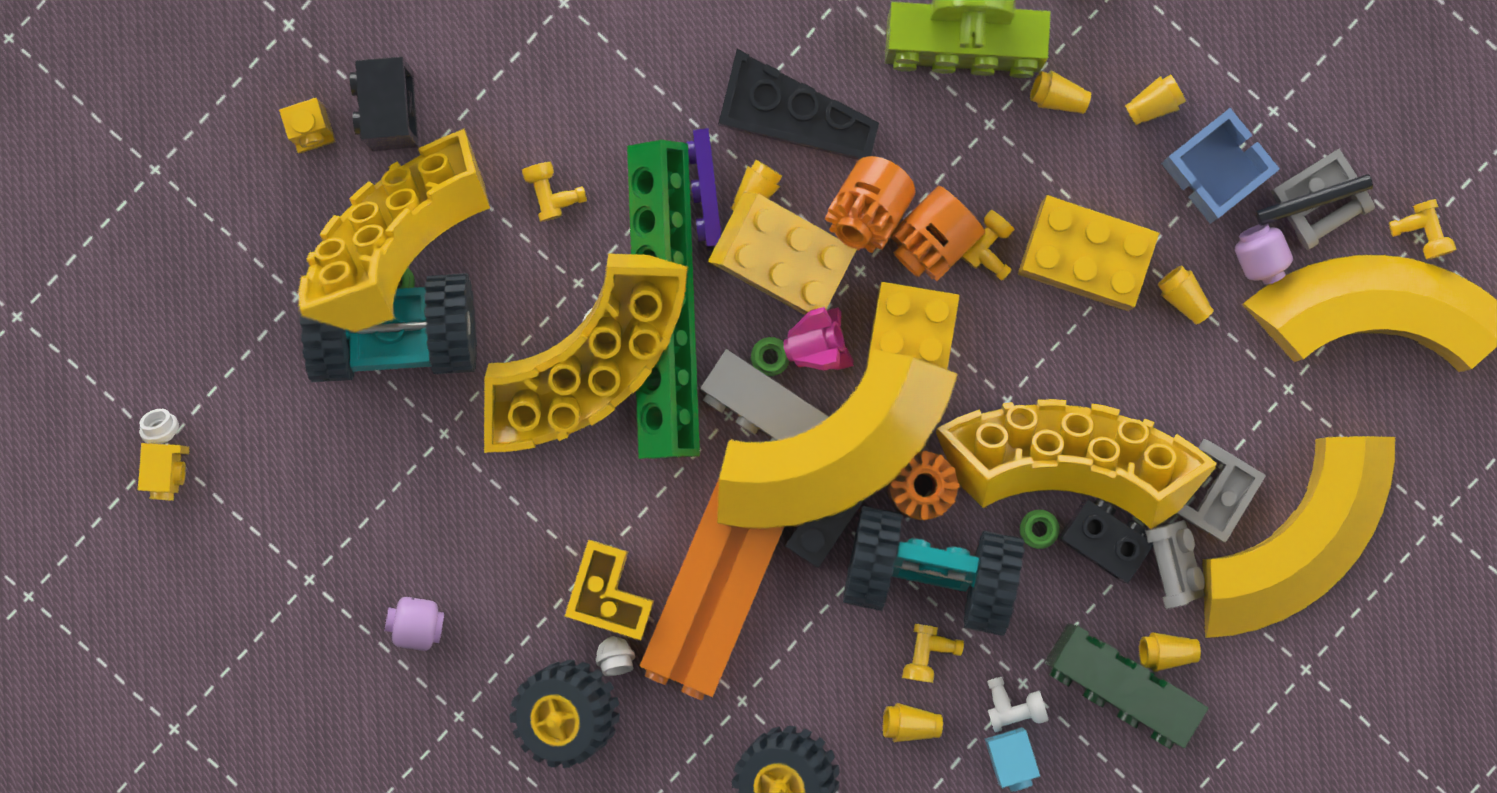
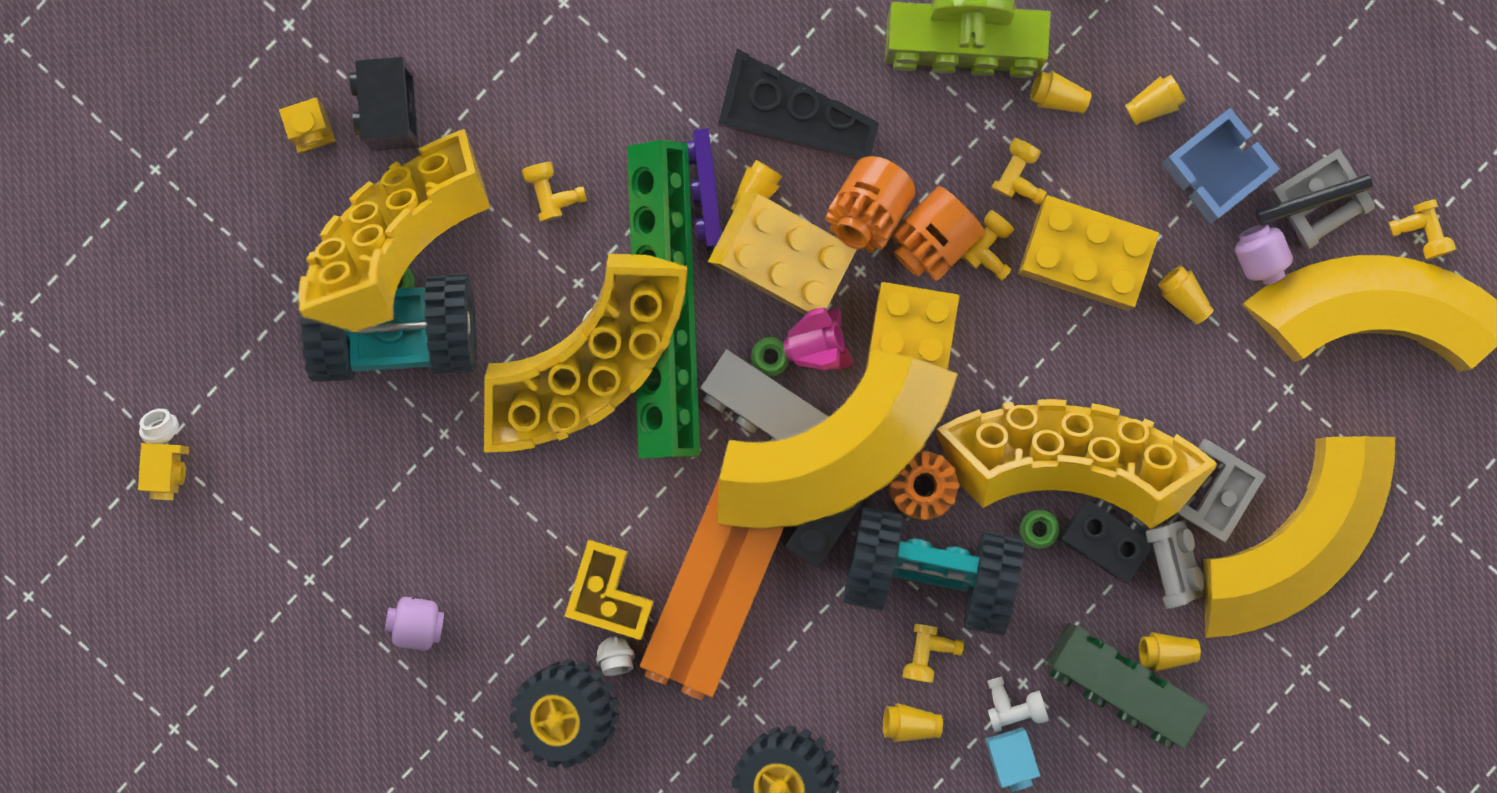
(1011, 181): none -> yellow piece

